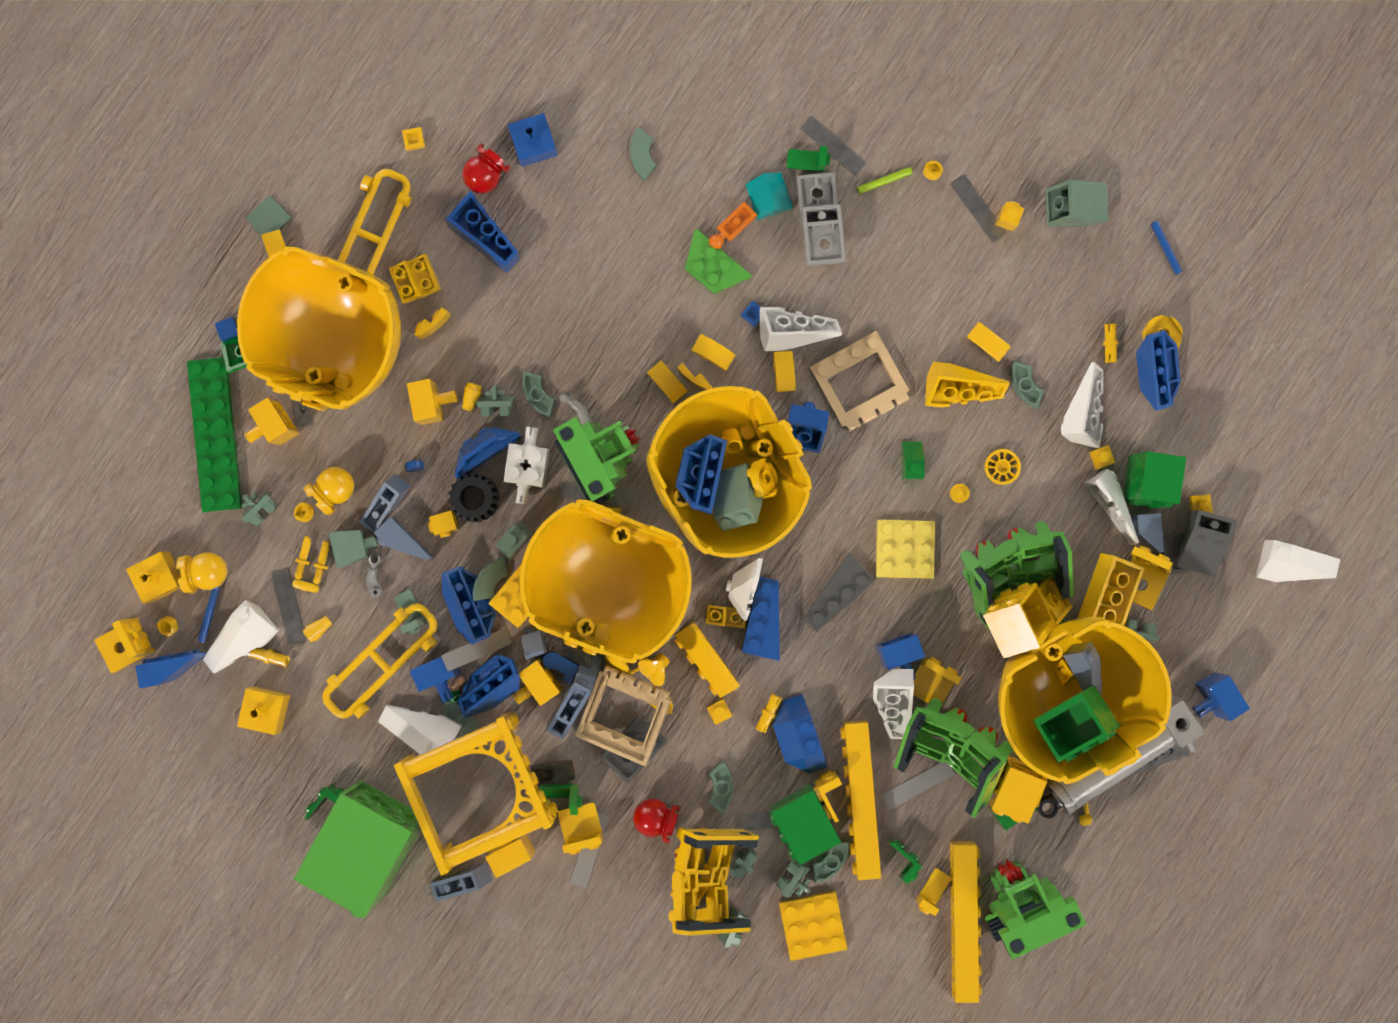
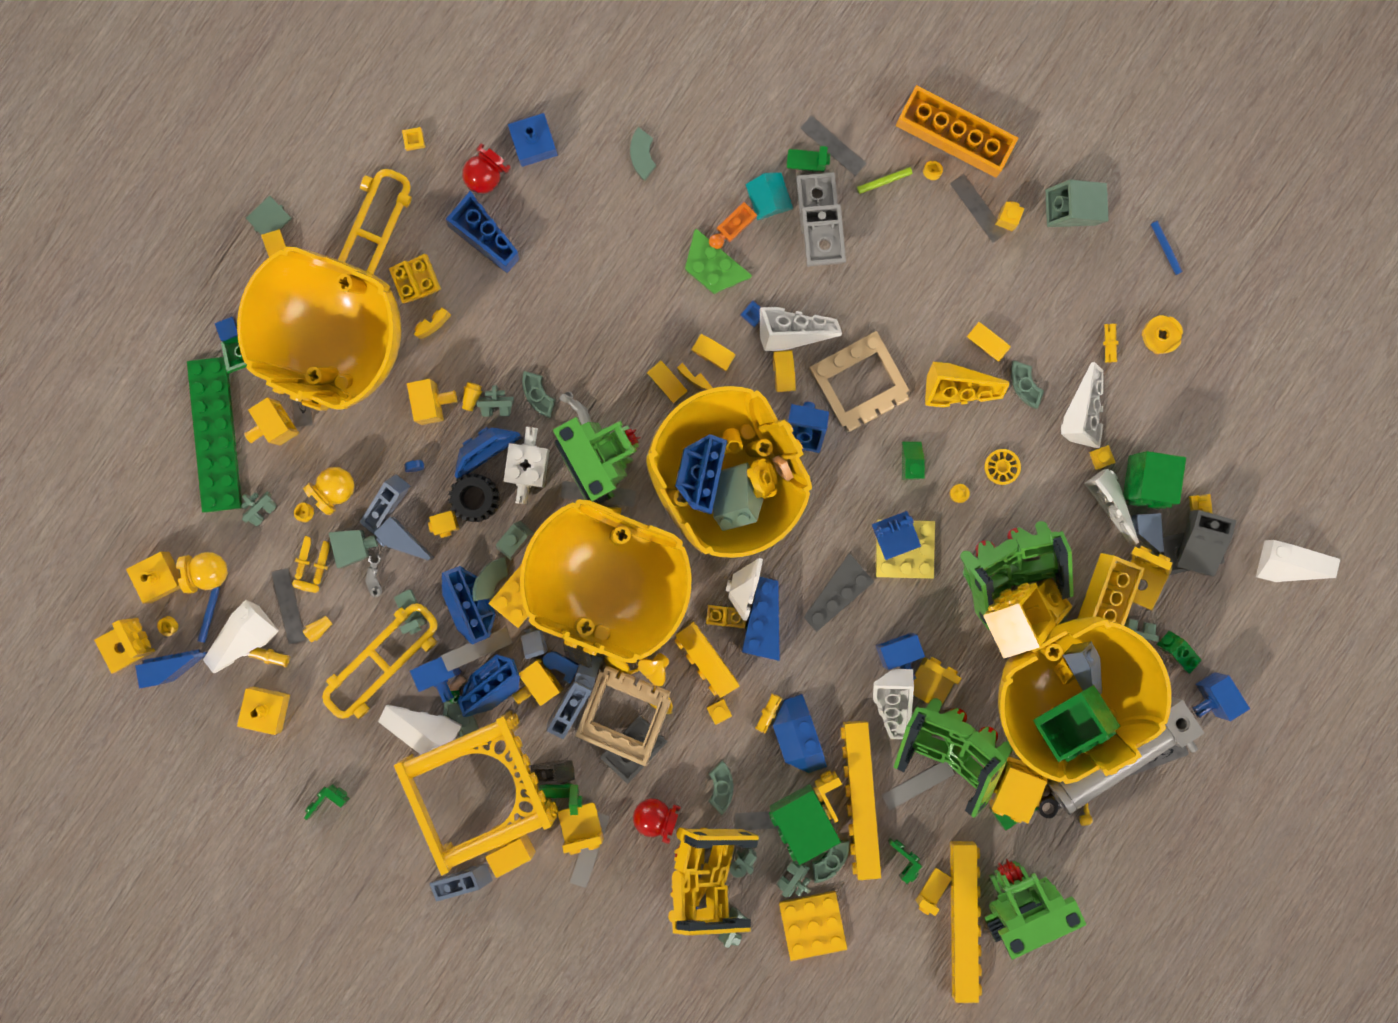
(359, 849): bright green container -> none
(782, 468): none -> light nougat tile
(896, 535): none -> blue hinge
(956, 131): none -> light orange brick
(1158, 369): blue wedge -> none
(1180, 650): none -> green bracket

